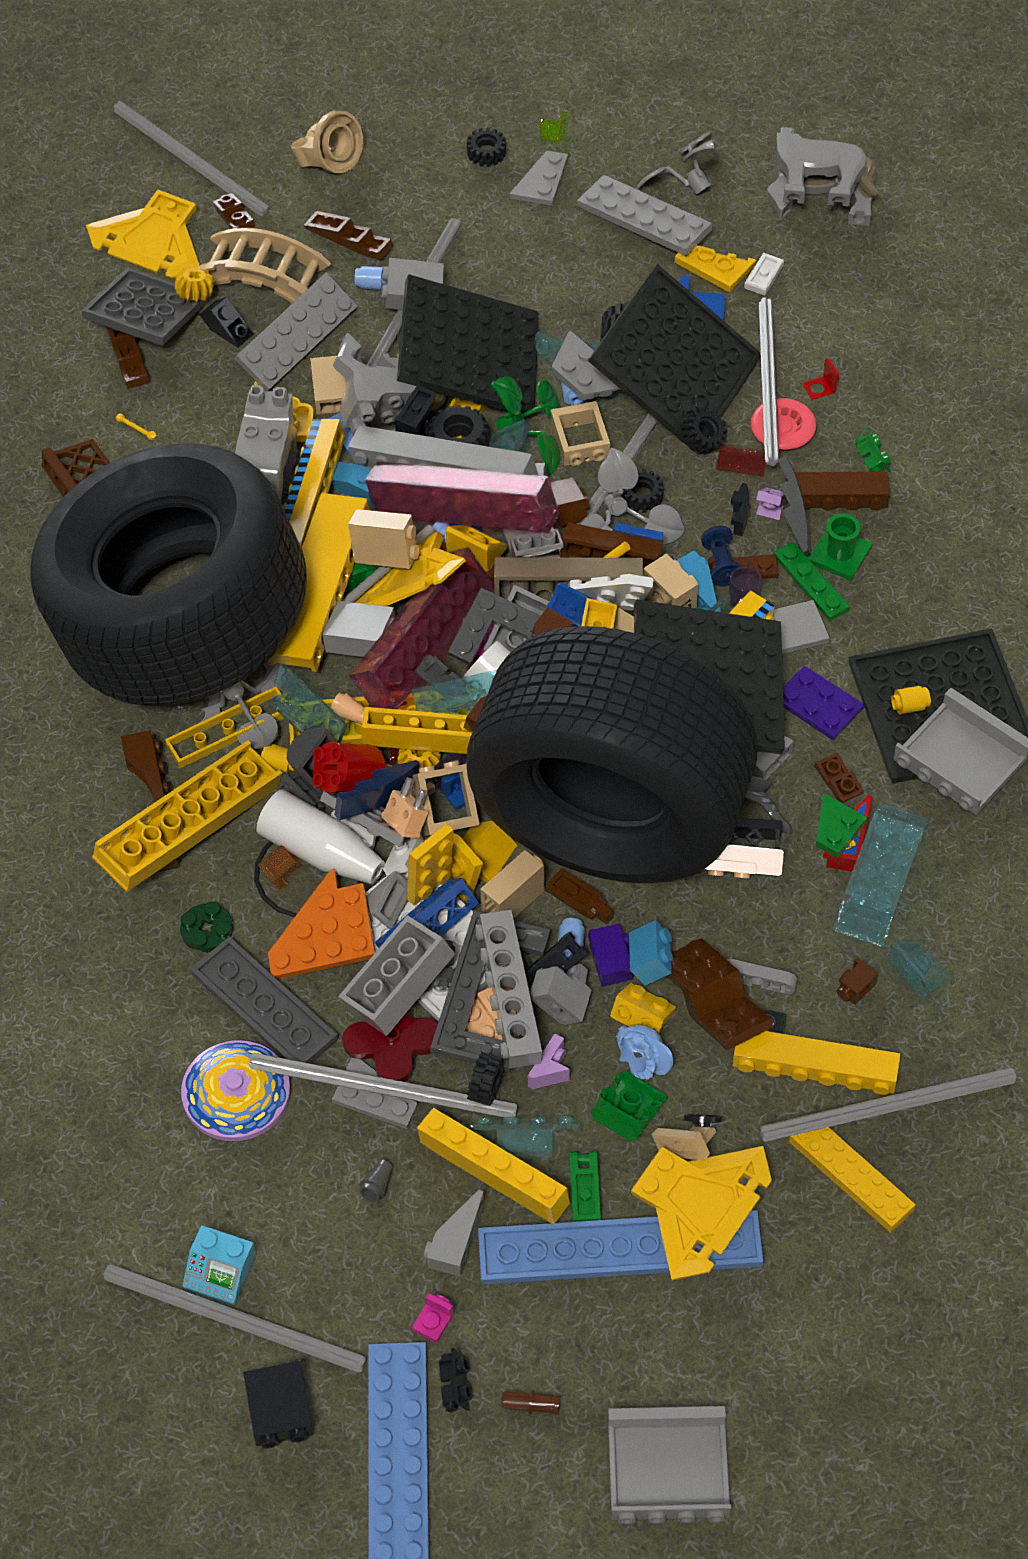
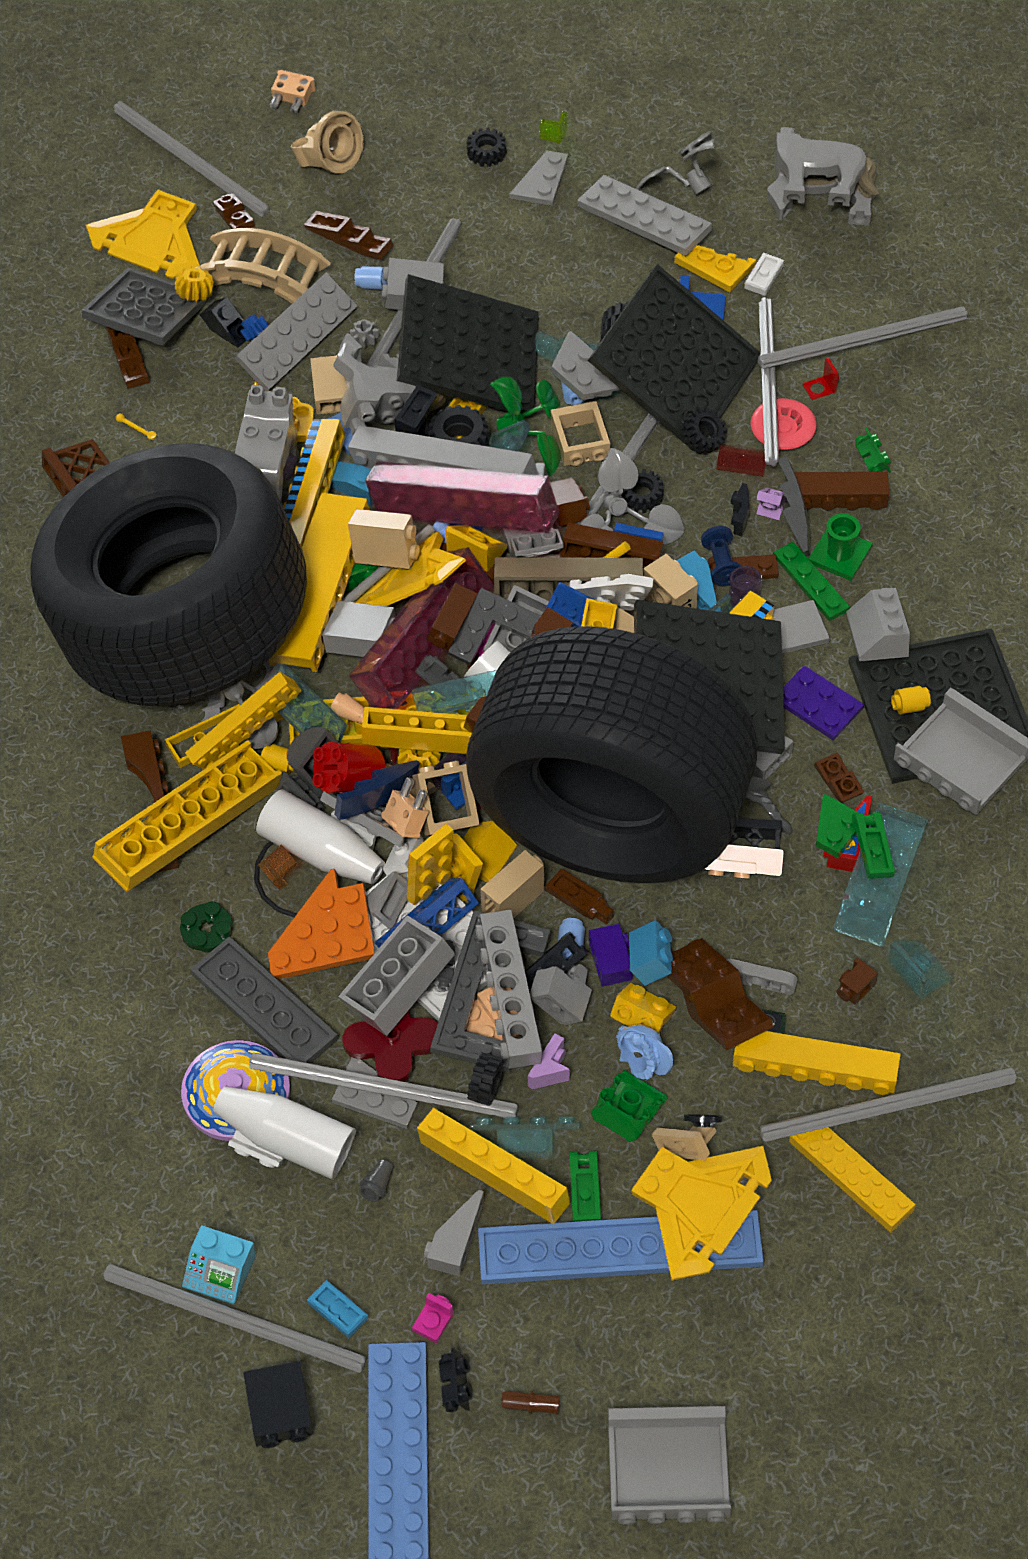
(244, 720): none -> yellow piece
(253, 326): none -> blue gear
(282, 1130): none -> white piece
(292, 88): none -> light nougat piece
(337, 1309): none -> dark azure plate
(364, 332): none -> light grey gear
(451, 616): none -> reddish brown brick
(861, 337): none -> light grey axle
(873, 845): none -> green plate
(879, 626): none -> light grey slope

